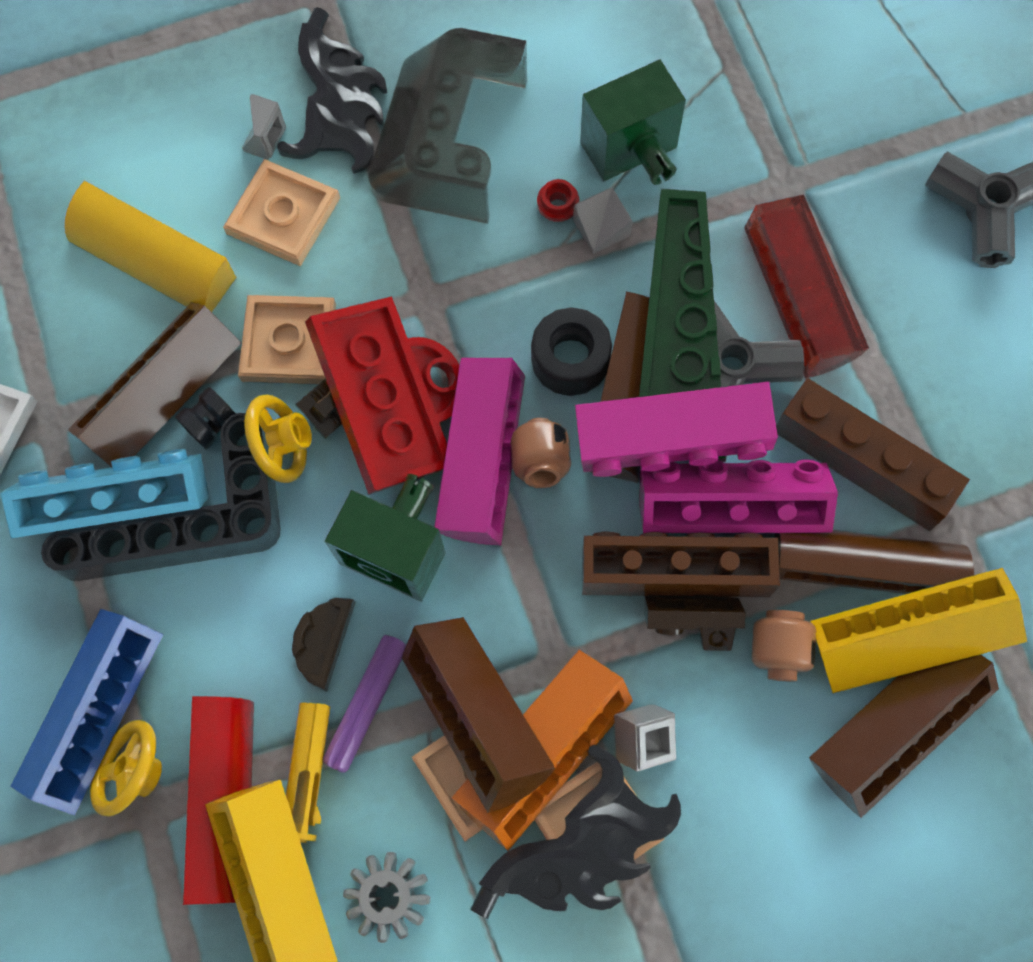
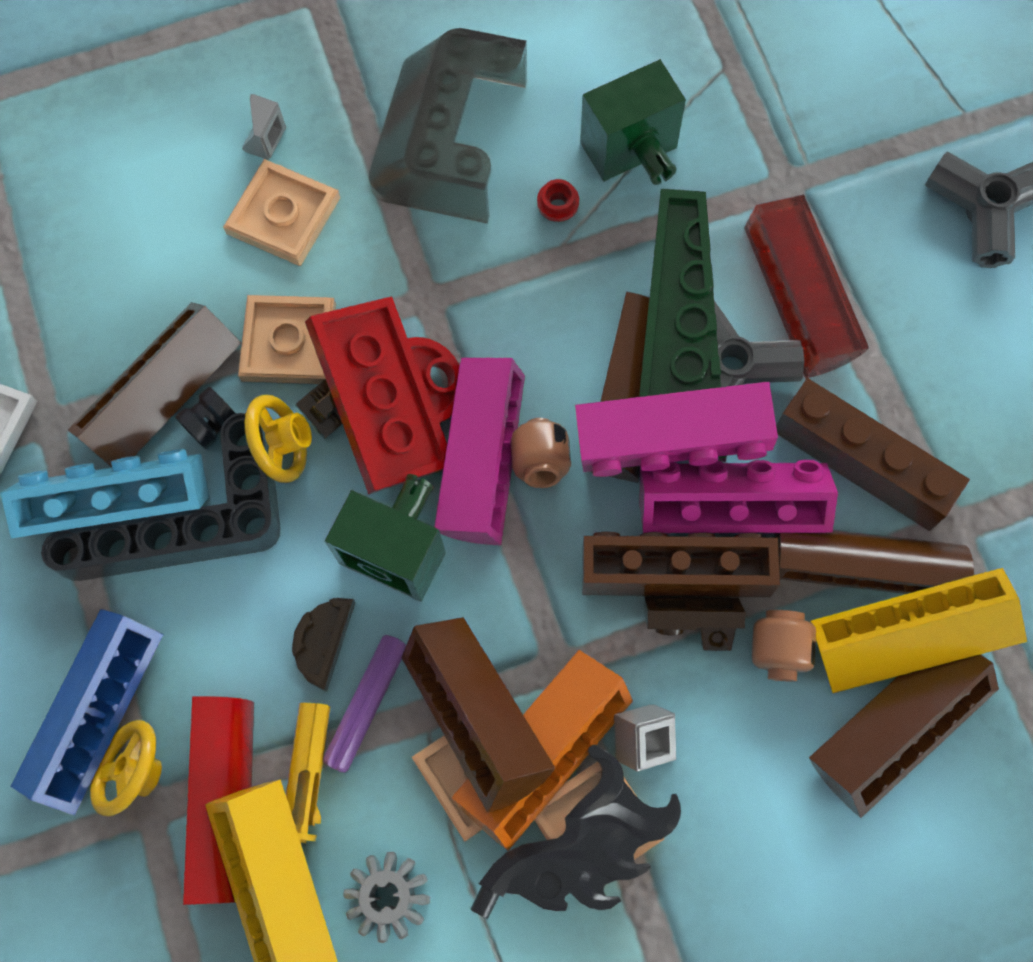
(146, 248): yellow brick -> none
(342, 99): black piece -> none
(572, 325): black tyre -> none
(602, 220): light grey slope -> none

